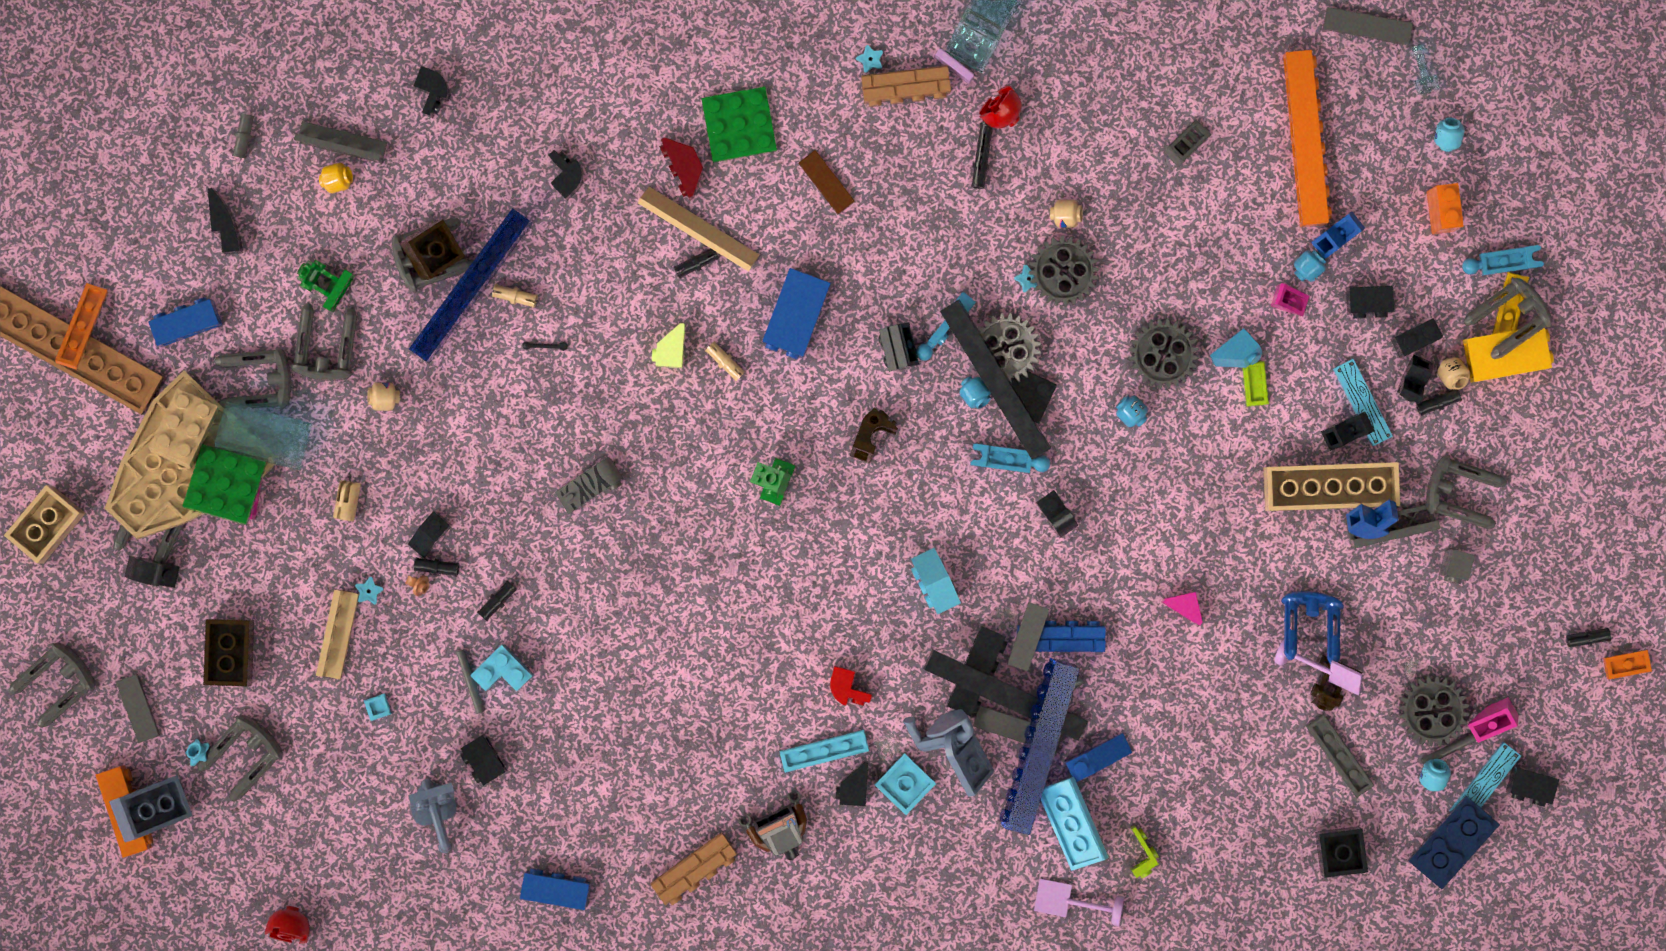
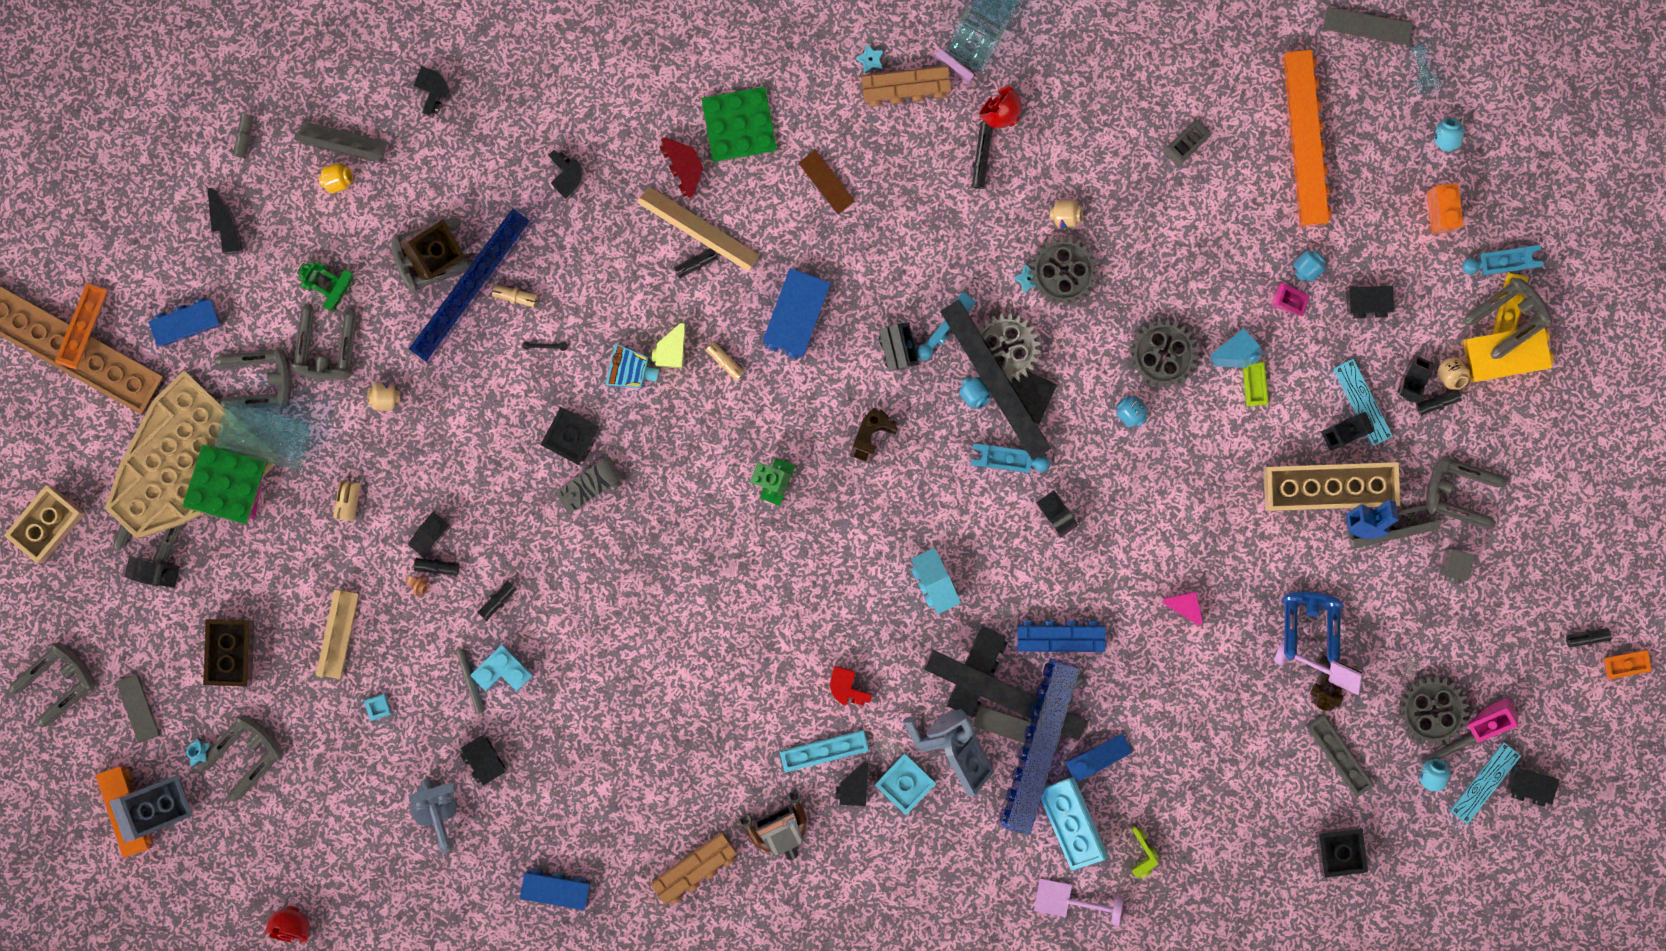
(183, 428): tan brick -> none
(375, 590): medium azure plate -> none
(569, 436): none -> black plate
(629, 369): none -> torso
(1028, 636): dark grey tile -> none
(1338, 235): blue brick -> none
(1416, 338): black brick -> none
(1453, 842): dark blue piece -> none

